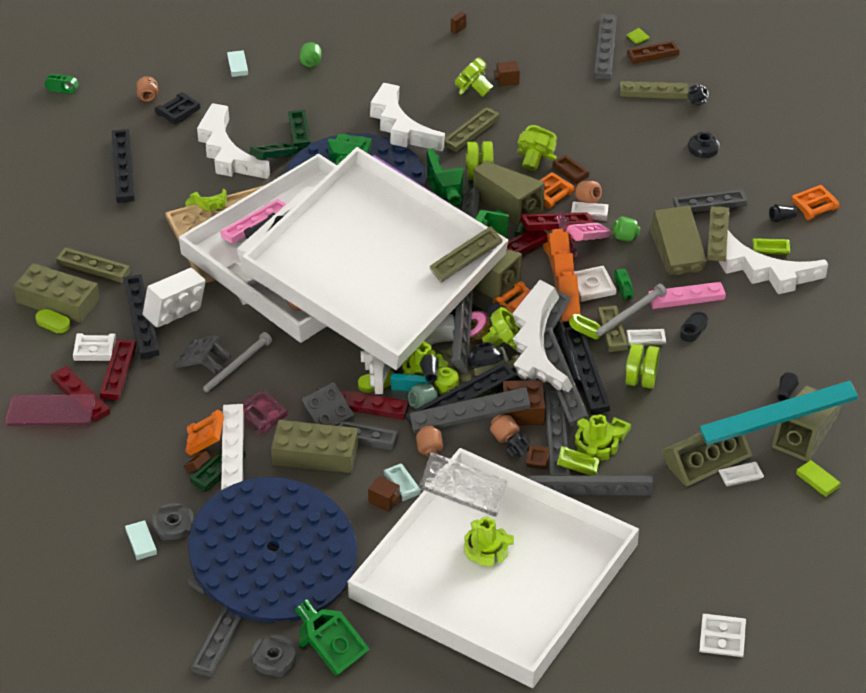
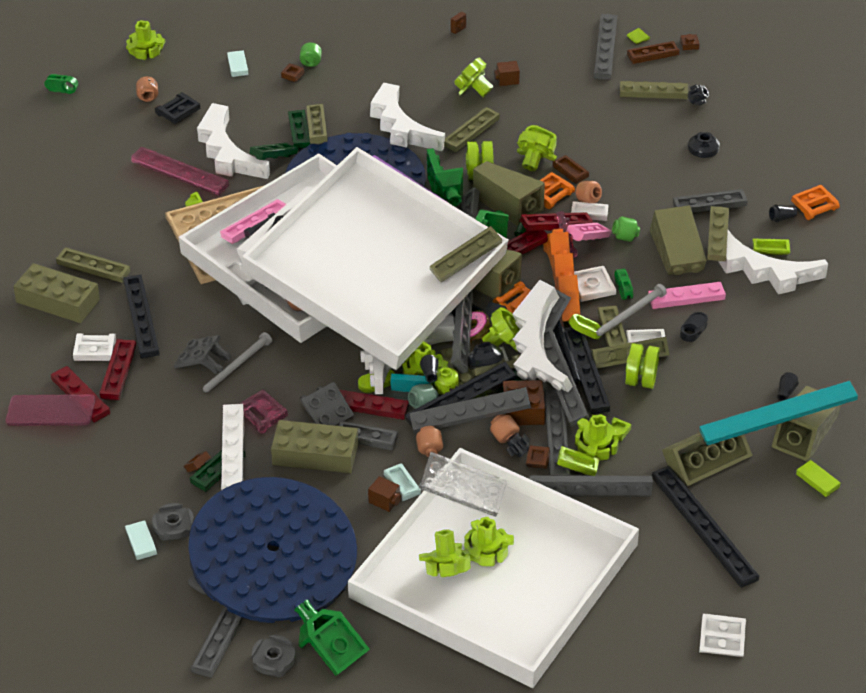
(52, 321): lime tile -> none
(122, 165): black plate -> none
(144, 41): none -> lime piece
(173, 297): white brick -> none
(180, 171): none -> clear pink plate
(210, 433): orange plate -> none
(211, 203): lime helmet -> none
(292, 72): none -> reddish brown plate
(316, 124): none -> olive plate
(344, 144): green plate -> none
(447, 558): none -> lime piece
(619, 353): none -> olive plate
(689, 42): none -> reddish brown plate
(705, 527): none -> black tile
(741, 474): white tile -> none

